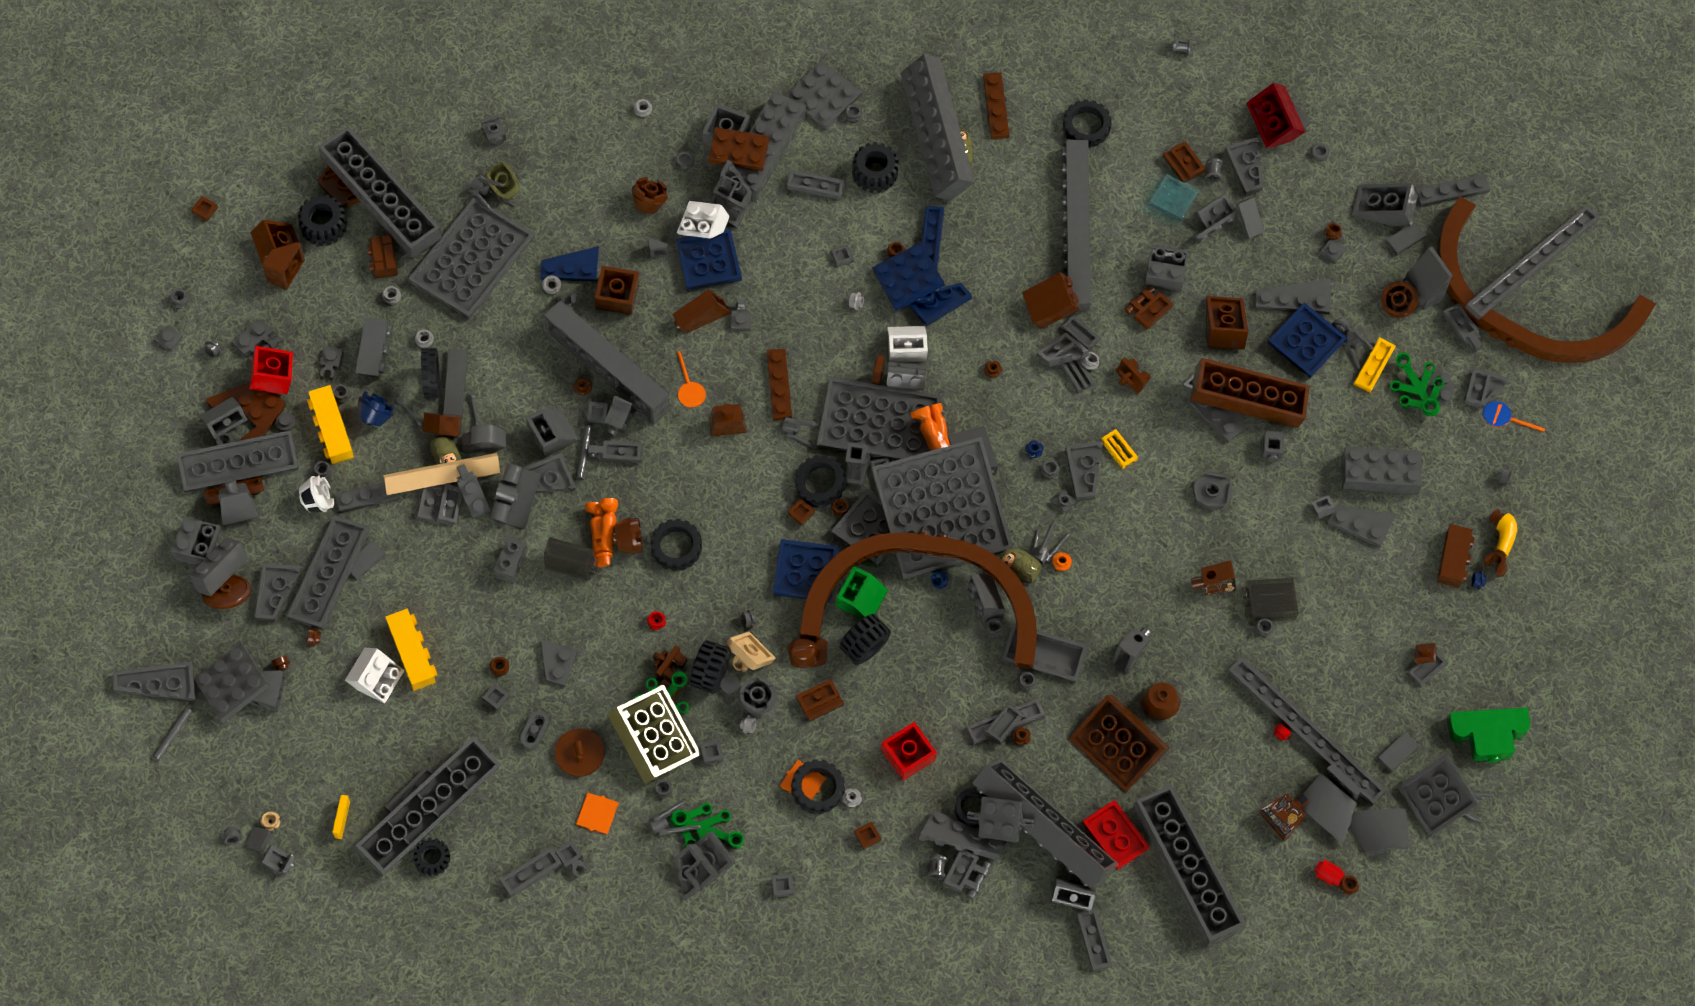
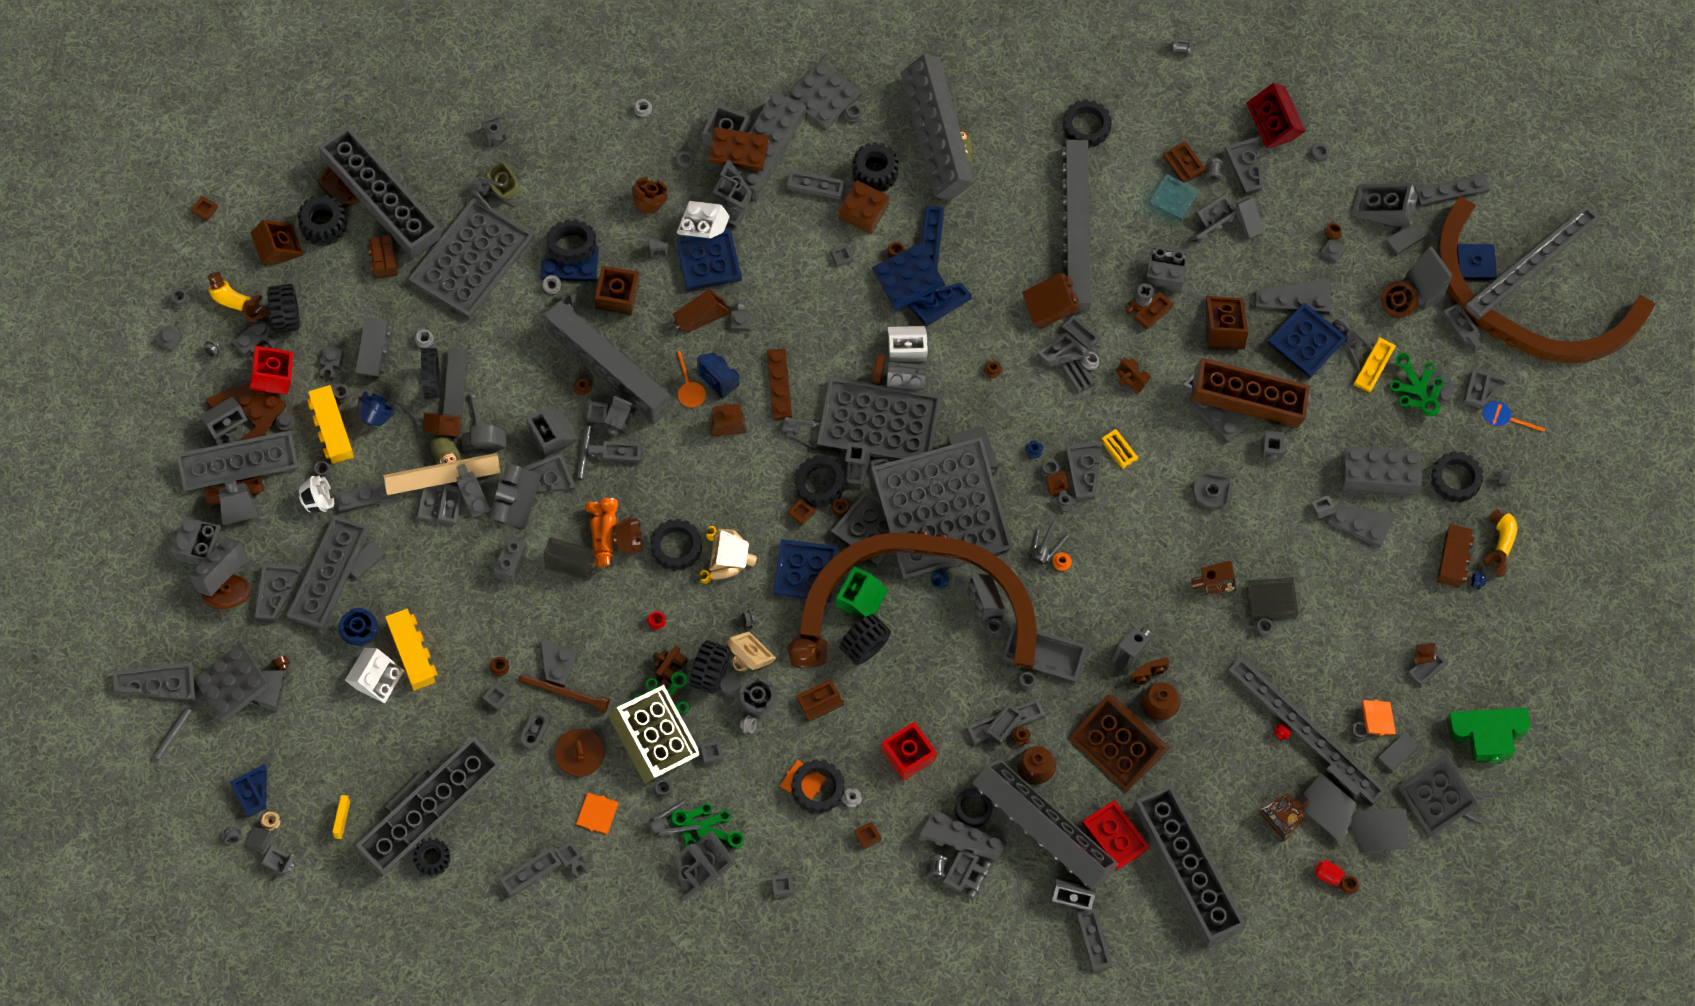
(226, 296): none -> piece
(252, 790): none -> dark blue wing
(283, 264): reddish brown slope -> none
(283, 308): none -> black tyre
(313, 637): reddish brown plate -> none
(358, 627): none -> dark blue cone
(391, 290): light grey plate -> none
(571, 256): none -> black tyre
(600, 704): none -> reddish brown piece
(717, 374): none -> dark blue slope
(728, 554): none -> torso
(856, 301): light grey plate -> none
(864, 207): none -> reddish brown brick
(932, 426): orange piece -> none
(996, 105): reddish brown plate -> none
(1000, 819): dark grey plate -> none
(1022, 564): olive piece -> none
(1036, 764): none -> reddish brown cone
(1057, 482): none -> reddish brown plate
(1143, 673): none -> reddish brown slope
(1144, 295): none -> dark grey bush
(1358, 731): none -> dark grey plate
(1378, 717): none -> orange piece
(1463, 460): none -> black tyre
(1477, 261): none -> dark blue plate

